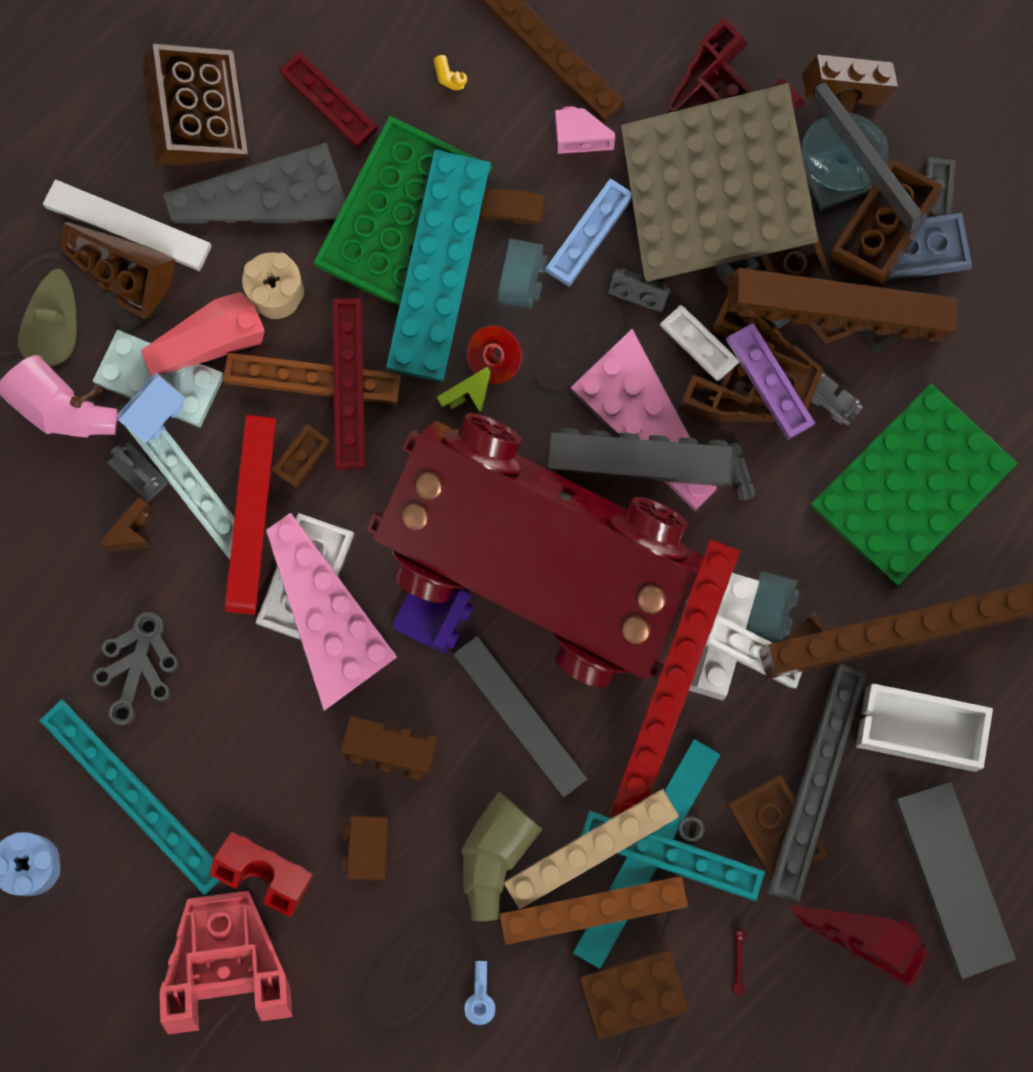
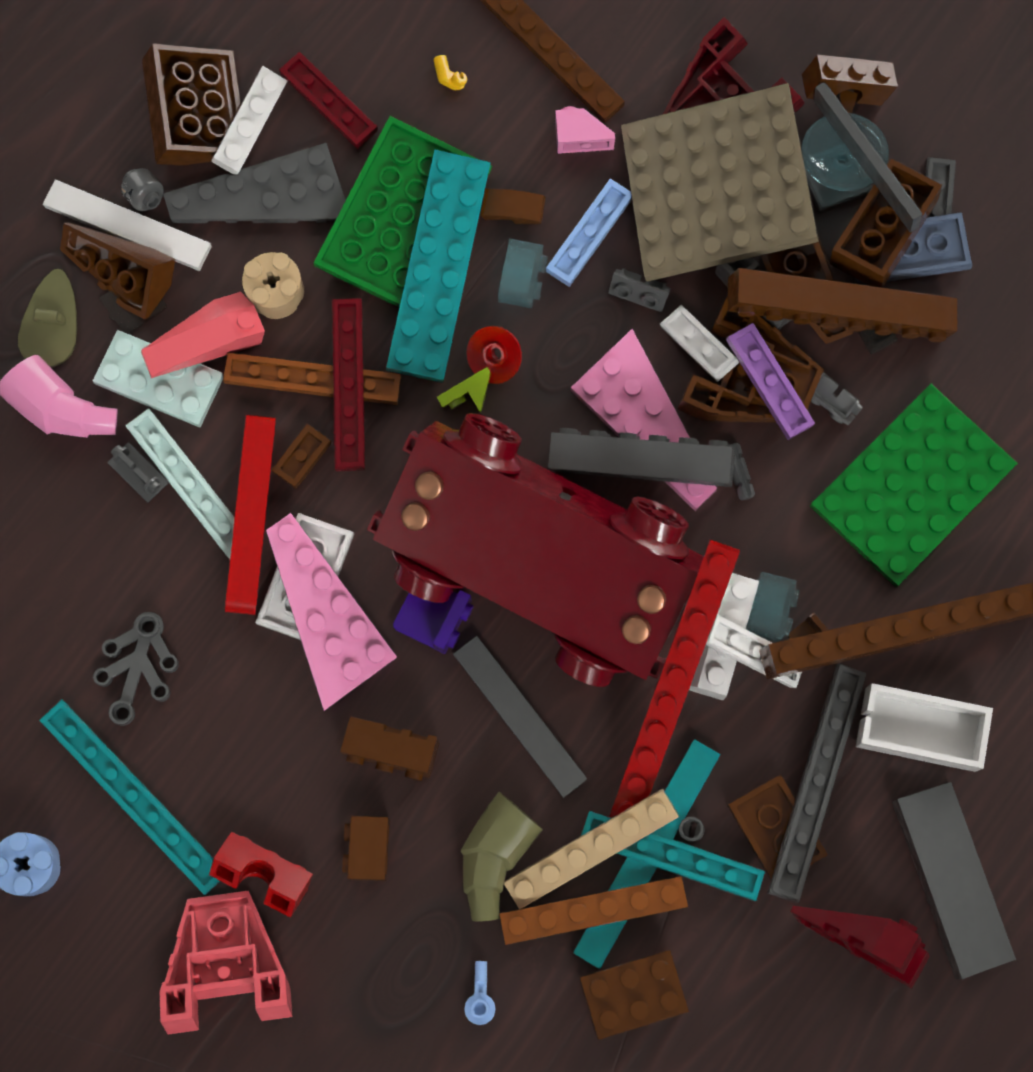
(76, 402): reddish brown hinge -> none
(123, 534): reddish brown slope -> none
(142, 189): none -> dark grey head
(151, 408): light blue brick -> none
(249, 121): none -> white plate
(738, 989): dark red hinge -> none

